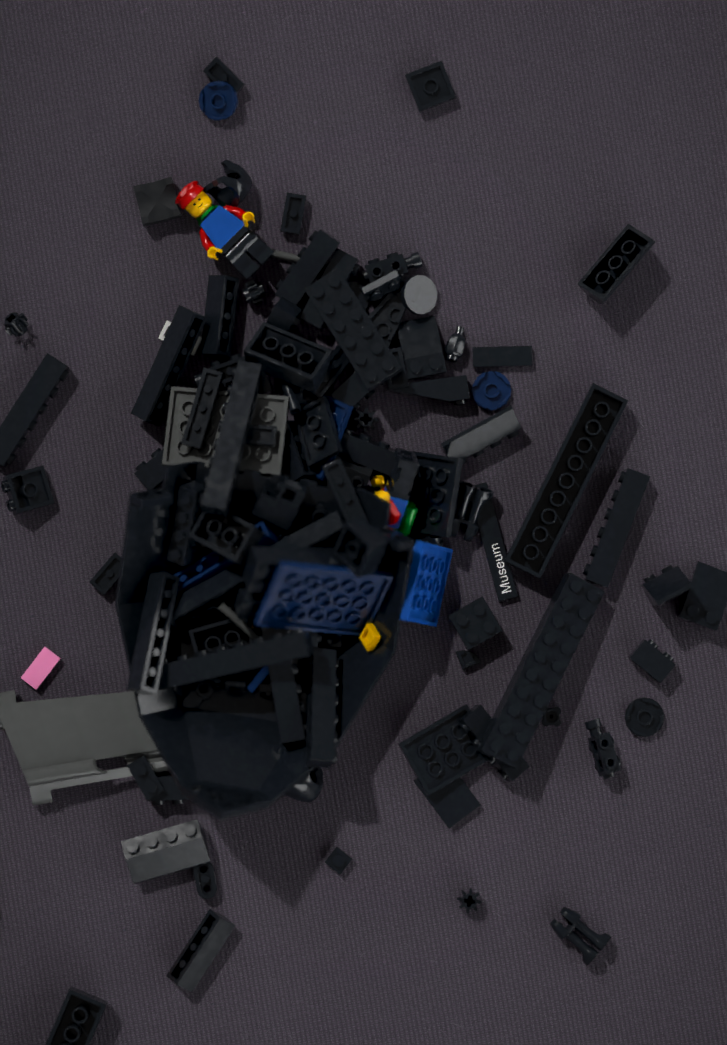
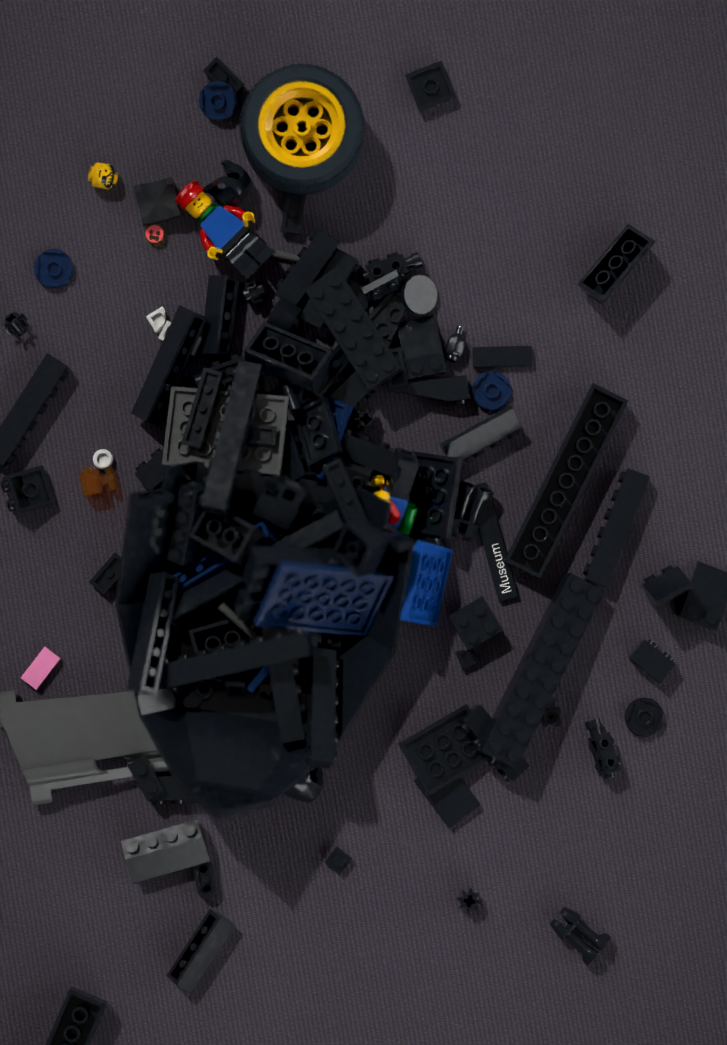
(53, 268): none -> dark blue tile
(93, 482): none -> clear orange brick
(102, 175): none -> yellow head
(102, 459): none -> white tile
(154, 234): none -> tile
(157, 319): none -> white tile
(305, 89): none -> wheel
(370, 637): yellow tile -> none

